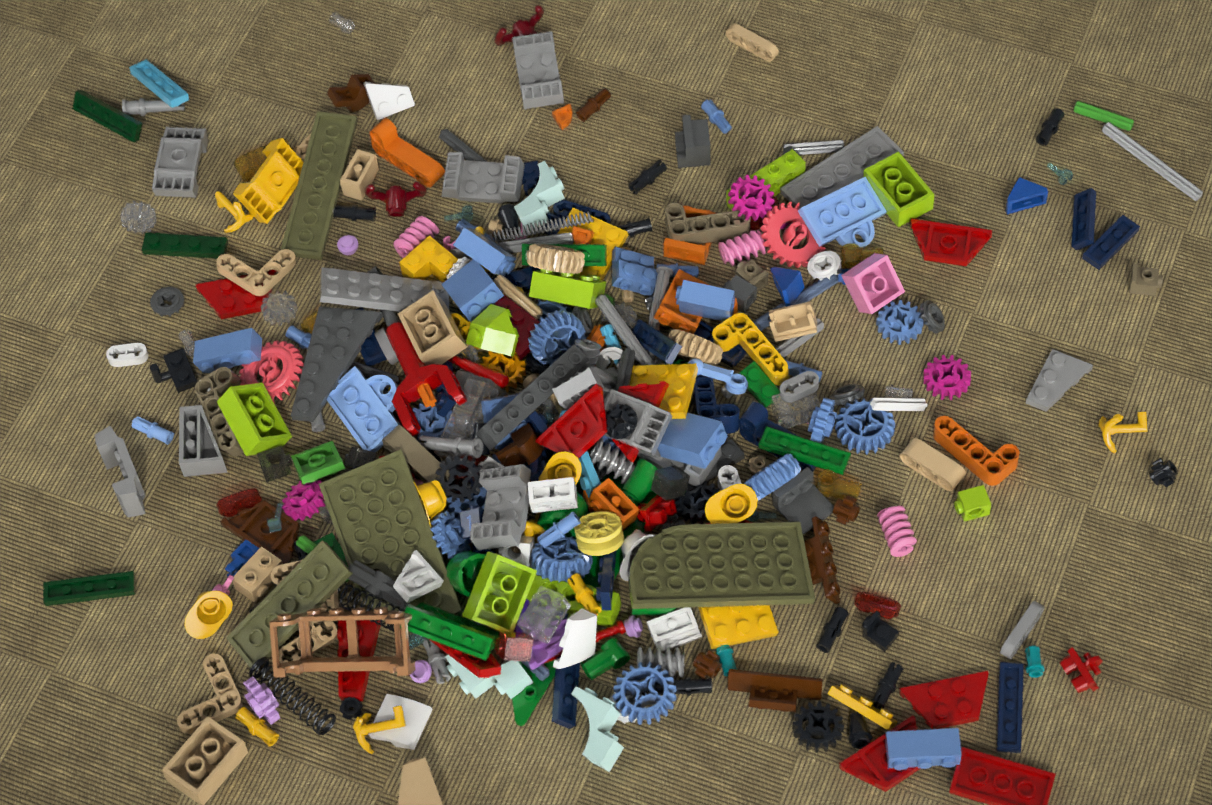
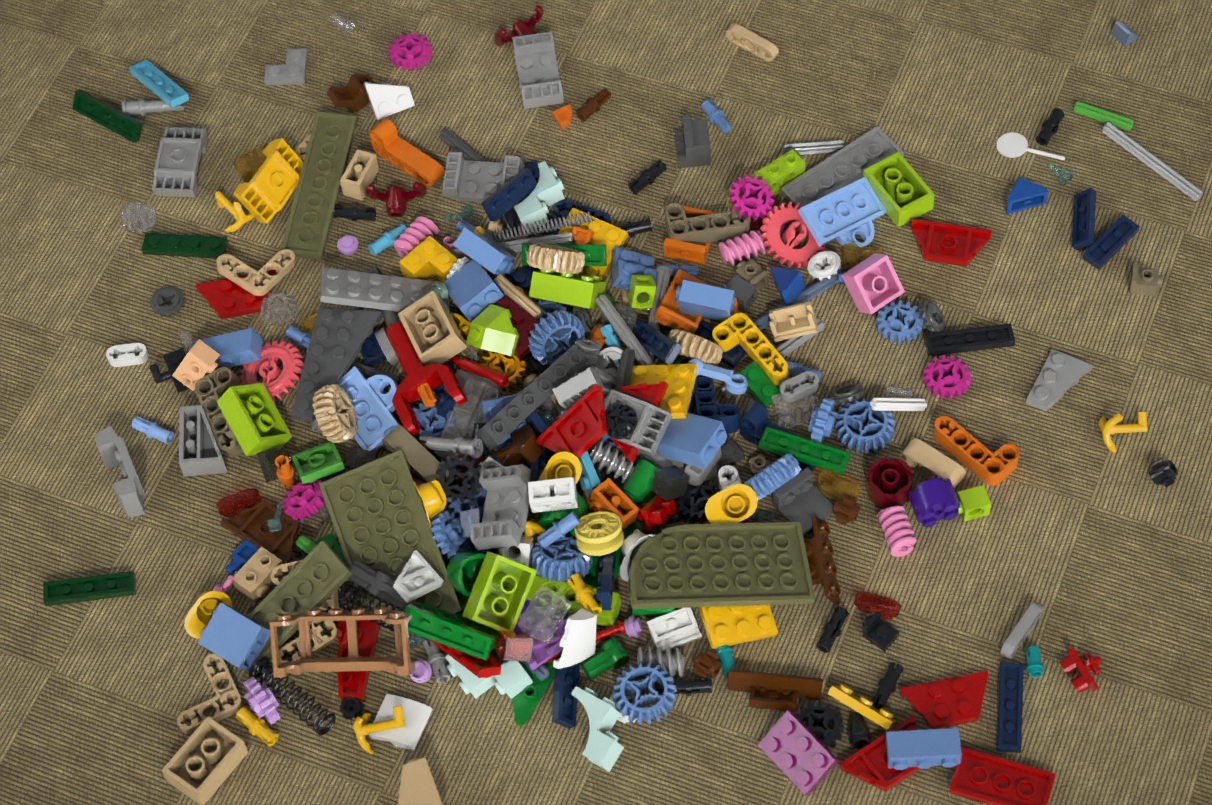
(196, 364): none -> light nougat brick
(234, 637): none -> medium blue brick
(285, 472): none -> orange pin
(290, 73): none -> light grey plate
(335, 413): none -> tan gear
(387, 240): none -> medium azure pin
(410, 51): none -> dark pink gear
(440, 289): none -> sand green plate
(509, 194): none -> dark blue plate
(641, 284): none -> lime brick
(798, 752): none -> plate
(889, 482): none -> dark red brick
(934, 501): none -> dark purple brick
(969, 339): none -> black plate
(1015, 145): none -> white piece
(1124, 33): none -> sand blue slope

